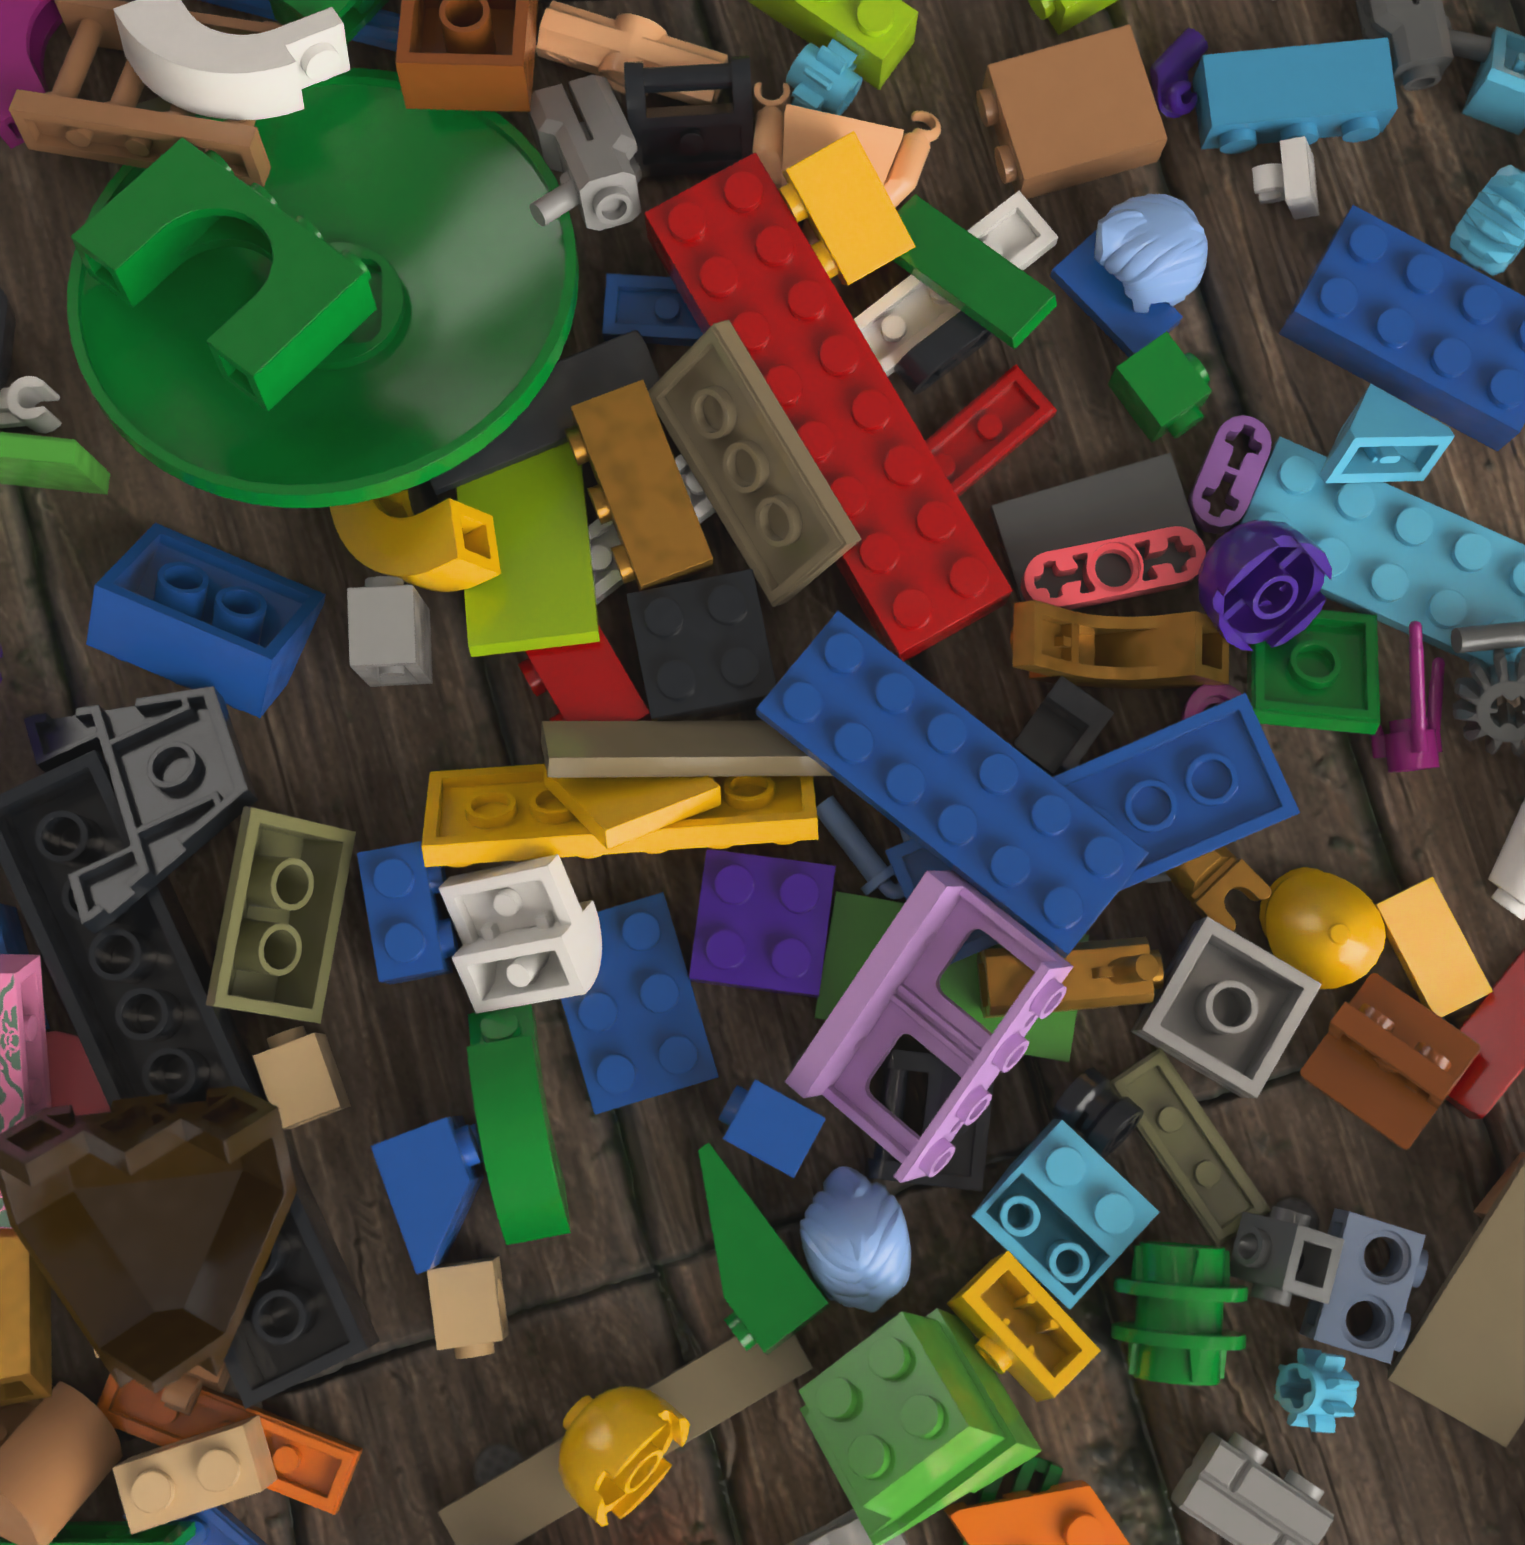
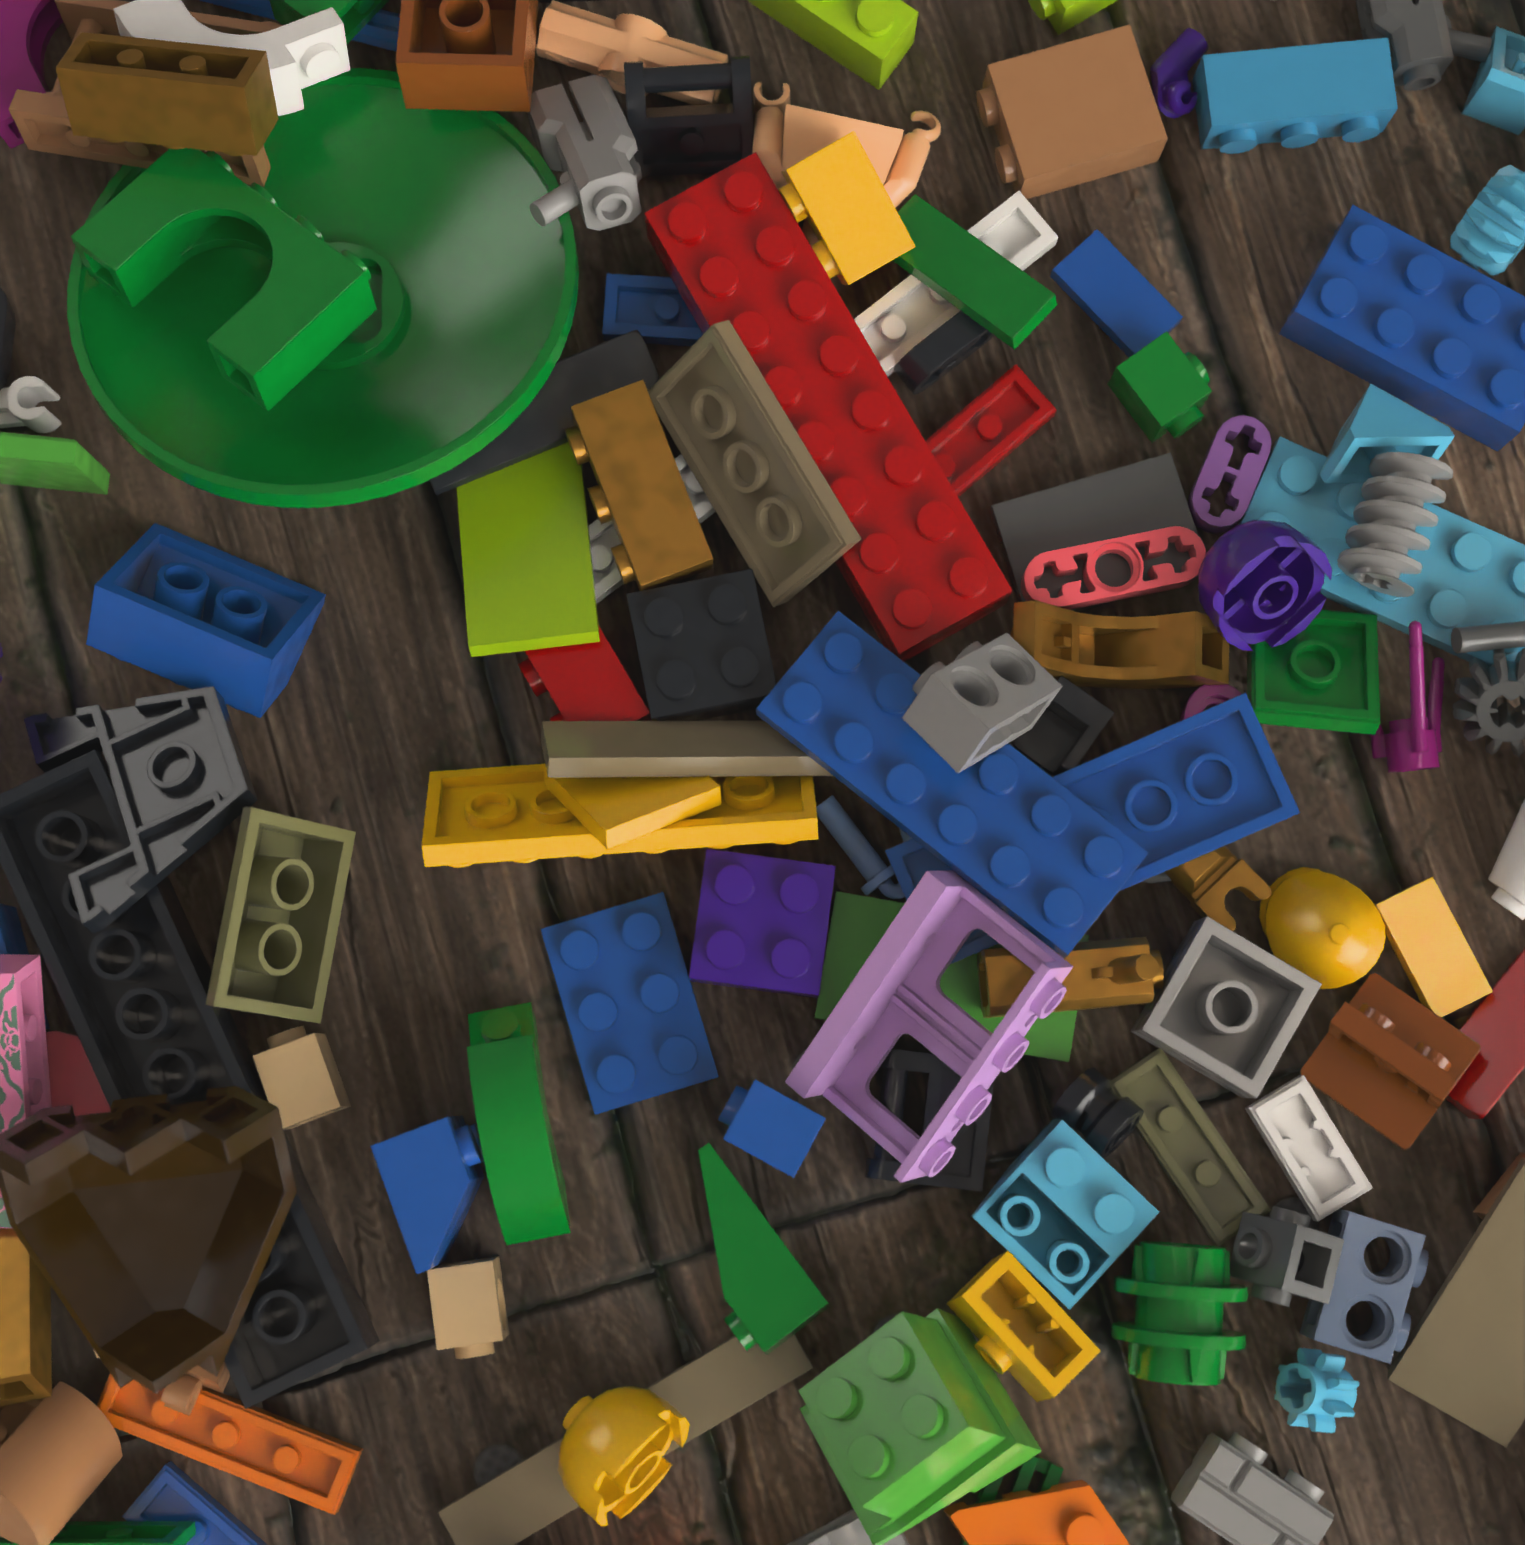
(168, 93): none -> pearl gold brick
(195, 1474): tan brick -> none
(389, 633): light grey brick -> none
(406, 914): blue brick -> none
(434, 550): yellow arch -> none
(522, 934): white brick -> none
(824, 78): medium azure gear -> none
(856, 1241): light blue hair -> none
(980, 700): none -> light grey brick
(1152, 249): light blue hair -> none
(1291, 180): white tile -> none
(1308, 1148): none -> white plate
(1390, 519): none -> light grey piece

